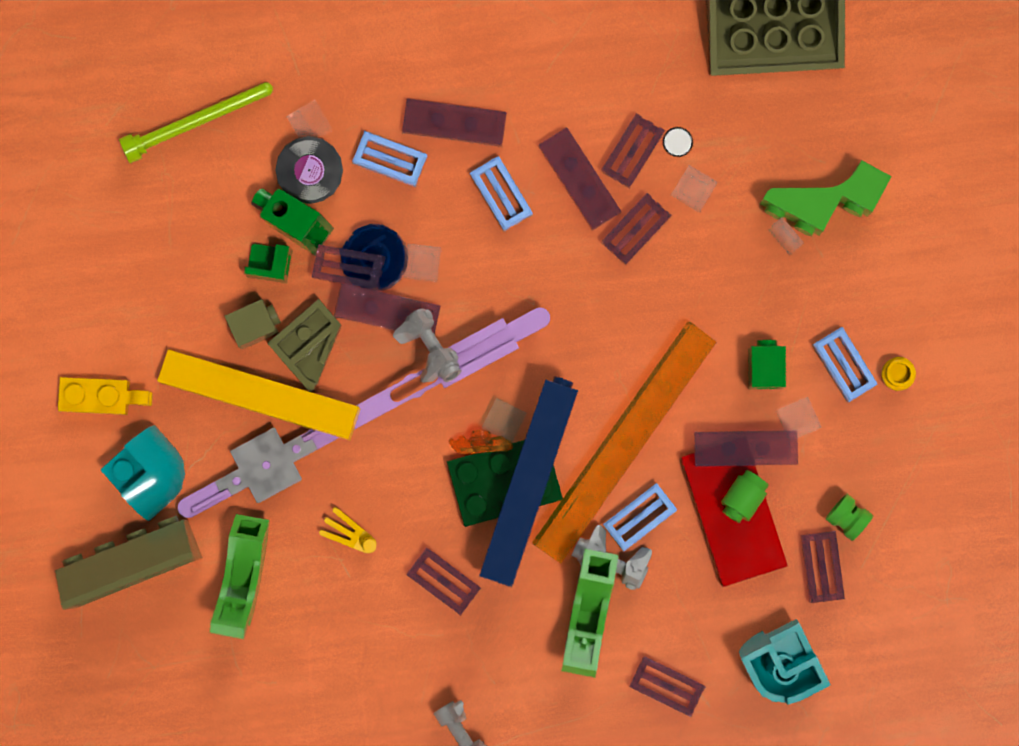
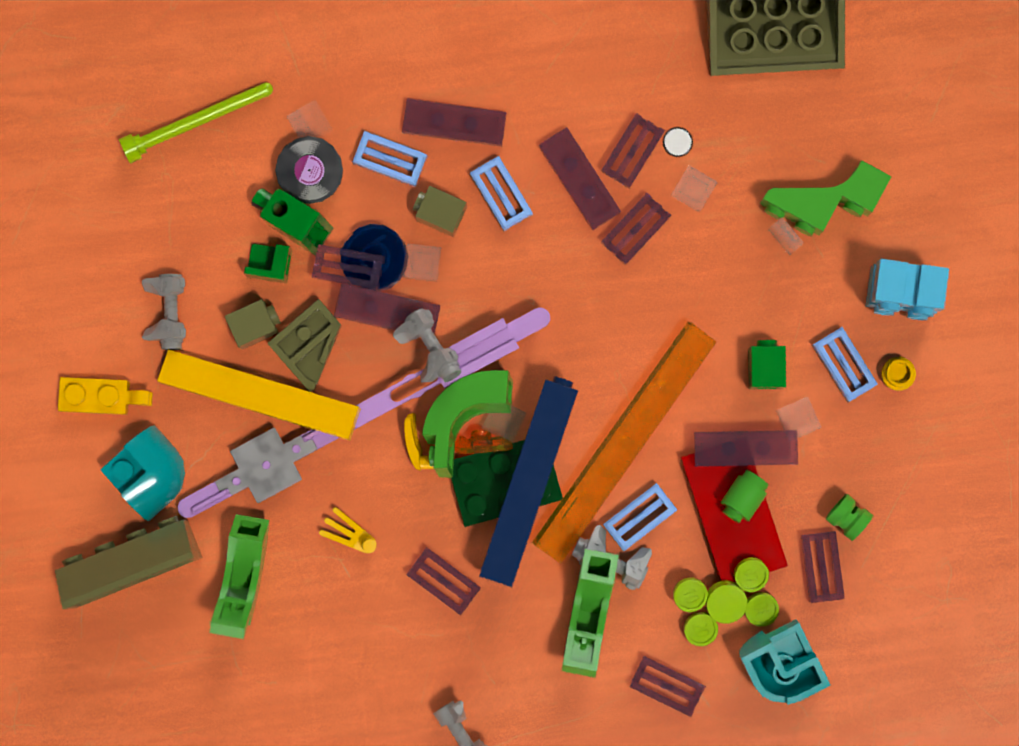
(167, 330): none -> light grey piece
(413, 445): none -> yellow piece
(439, 210): none -> olive brick
(459, 403): none -> bright green arch
(726, 601): none -> lime piece
(907, 288): none -> medium azure brick

